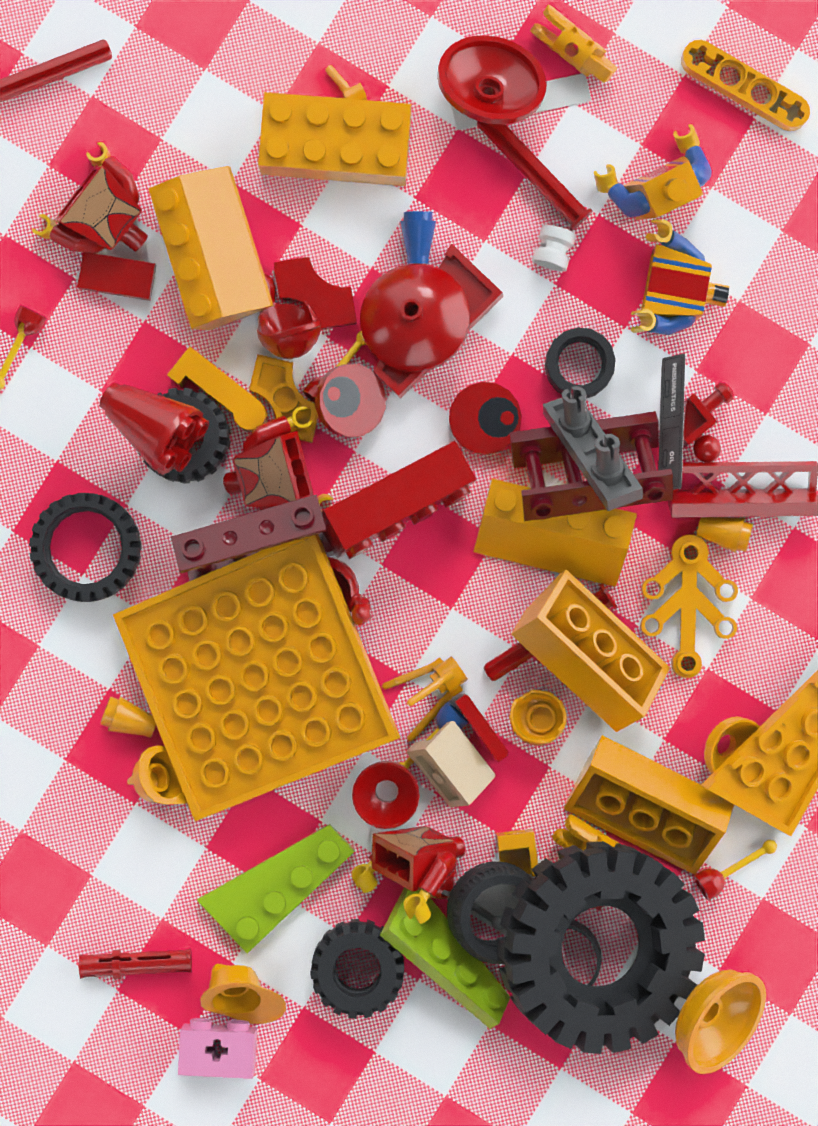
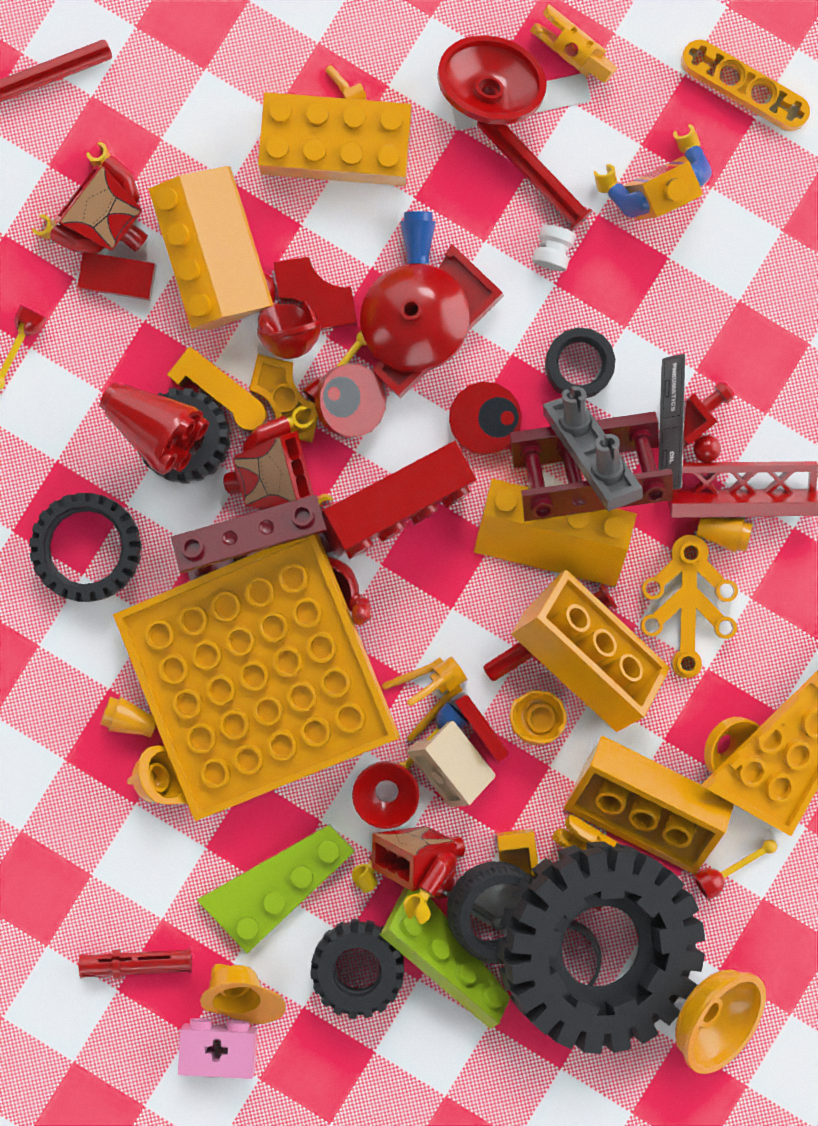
(676, 284): torso -> none

